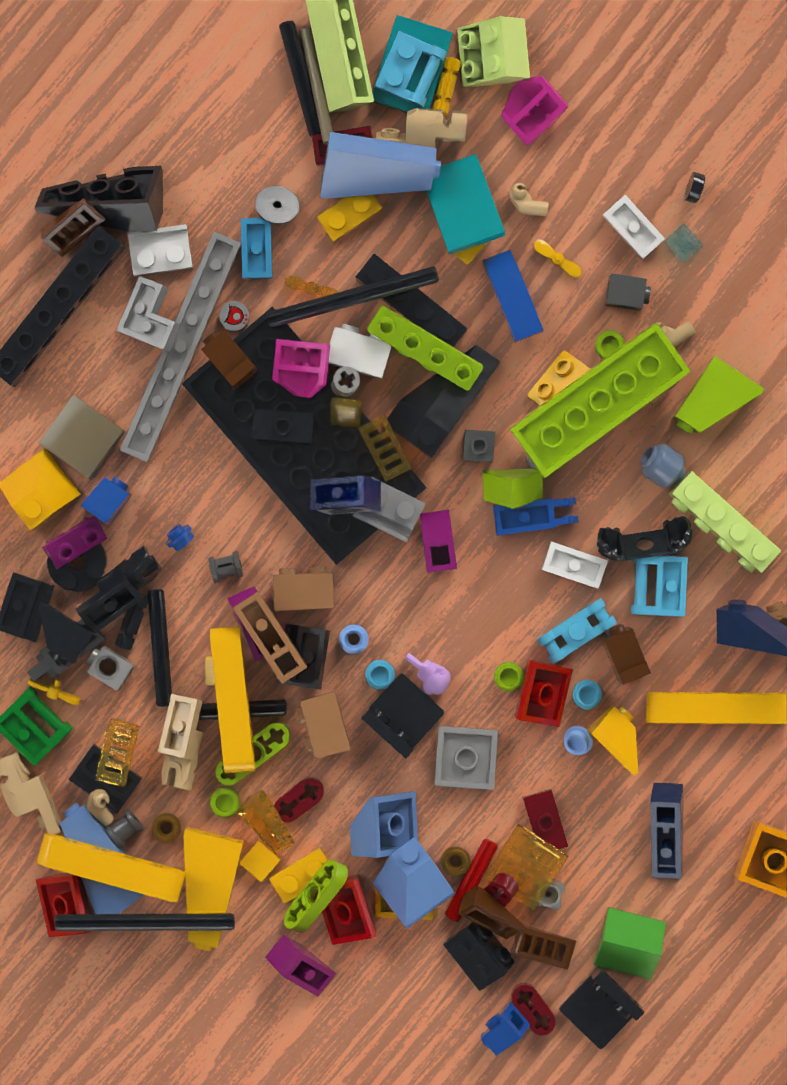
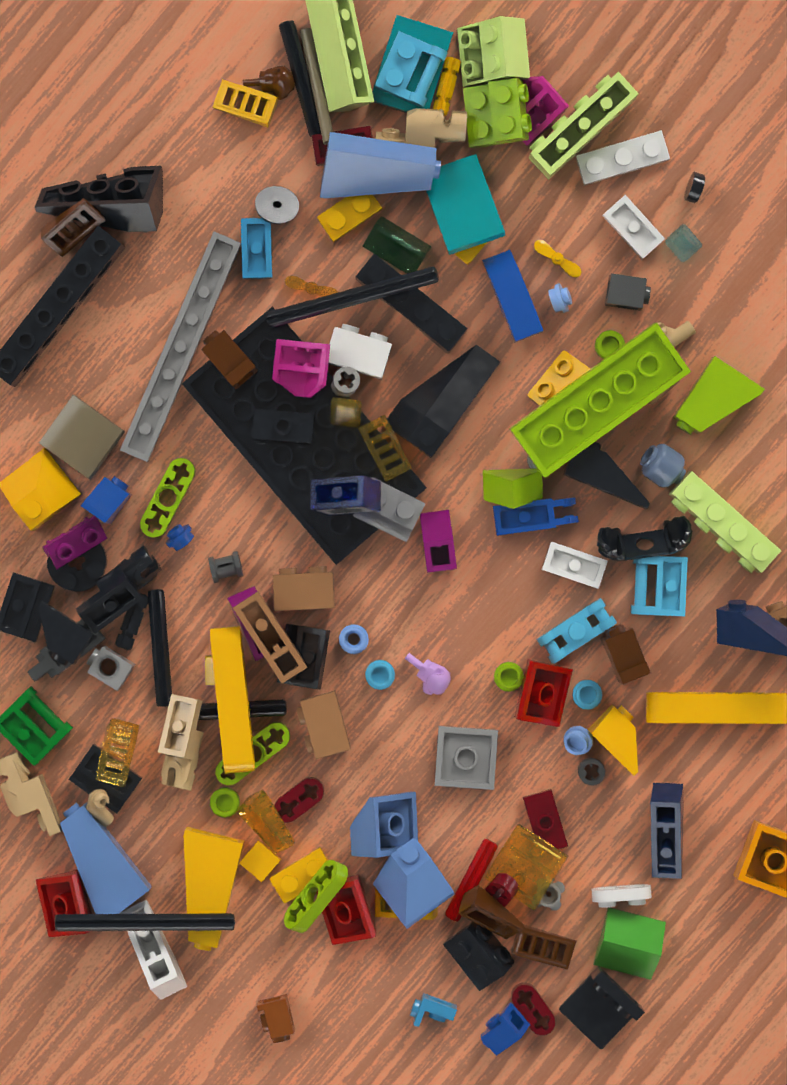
(54, 691): yellow piece -> none
(110, 867): yellow beam -> none
(124, 828): dark grey bush -> none
(141, 316): light grey plate -> none
(156, 957): none -> white slope
(157, 830): pearl gold plate -> none
(160, 250): white plate -> none
(164, 521): none -> lime beam
(234, 316): light grey tile -> none
(264, 120): none -> yellow slope
(275, 80): none -> reddish brown piece
(277, 1018): none -> dark orange brick
(300, 965): magenta slope -> none
(396, 246): none -> clear green slope
(402, 715): black bracket -> none
(425, 348): lime bracket -> none
(437, 1008): none -> dark azure bracket
(455, 870): pearl gold plate -> none
(478, 446): dark grey brick -> none
(497, 113): none -> lime plate
(524, 202): tan arm -> none
(560, 298): none -> light blue plate
(582, 773): none -> dark grey bush
(583, 125): none -> yellowish green brick
(601, 472): none -> black slope
(609, 895): none -> white plate
(622, 157): none -> white plate

